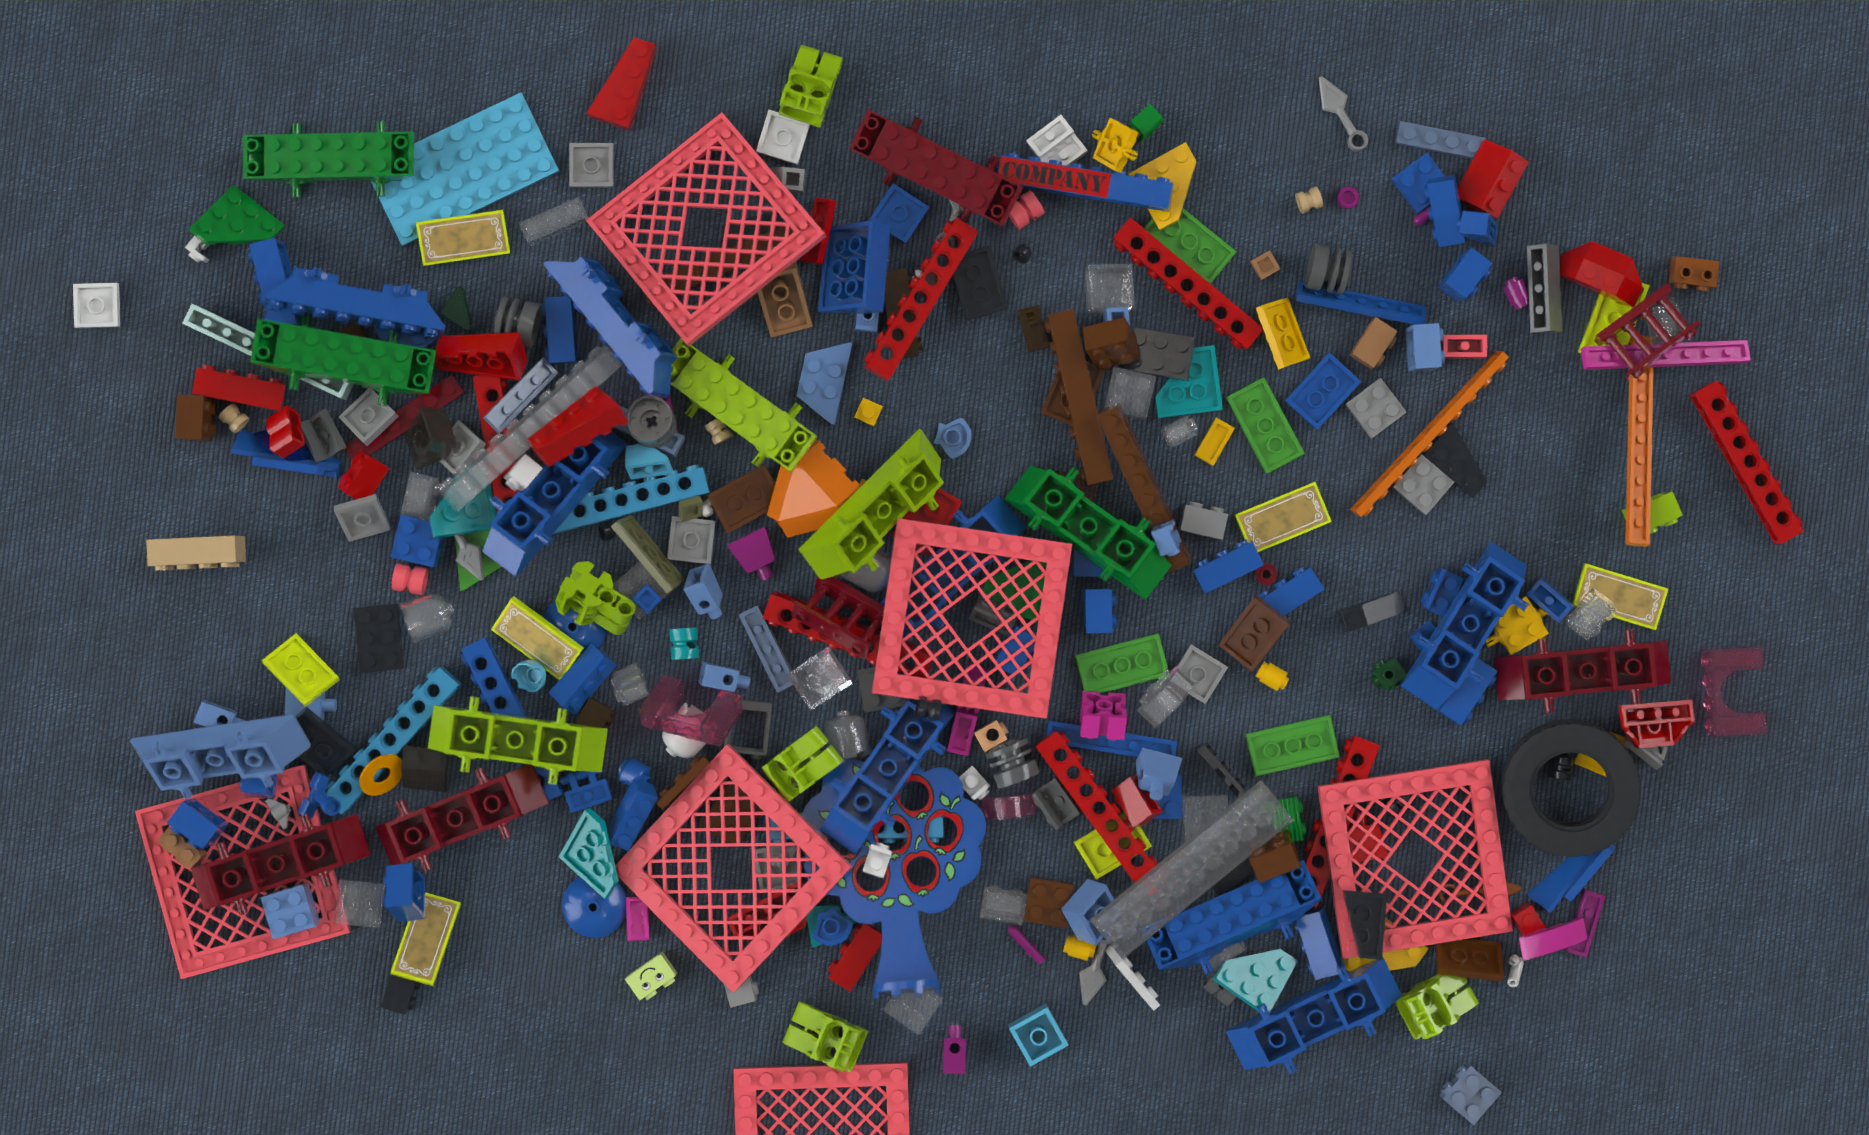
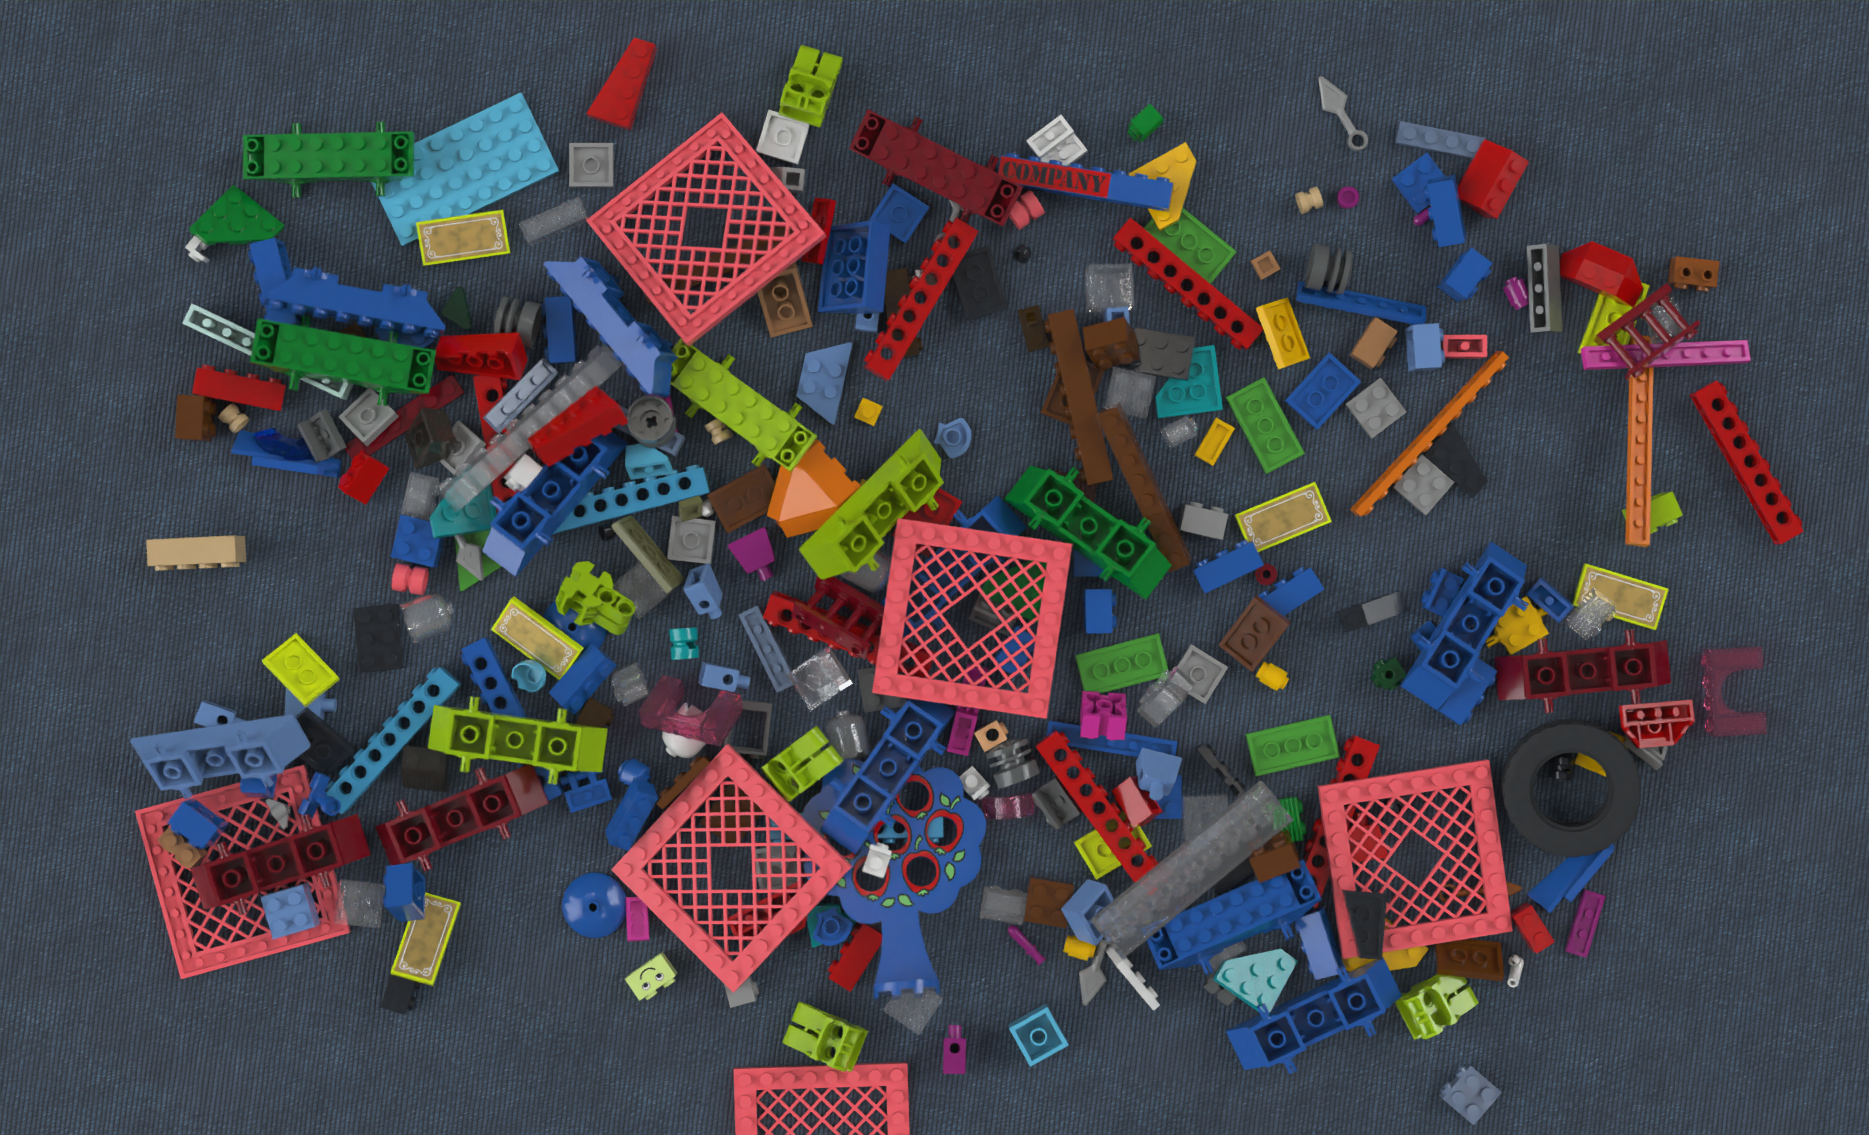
(96, 305): white plate -> none
(285, 431): red brick -> none
(362, 517): light grey plate -> none
(374, 788): light orange gear -> none
(590, 853): teal plate -> none
(647, 599): blue tile -> none
(928, 708): black wheel -> none
(1115, 145): yellow plate -> none
(1166, 538): medium blue brick -> none
(1478, 227): blue slope -> none
(1553, 938): dark pink slope -> none

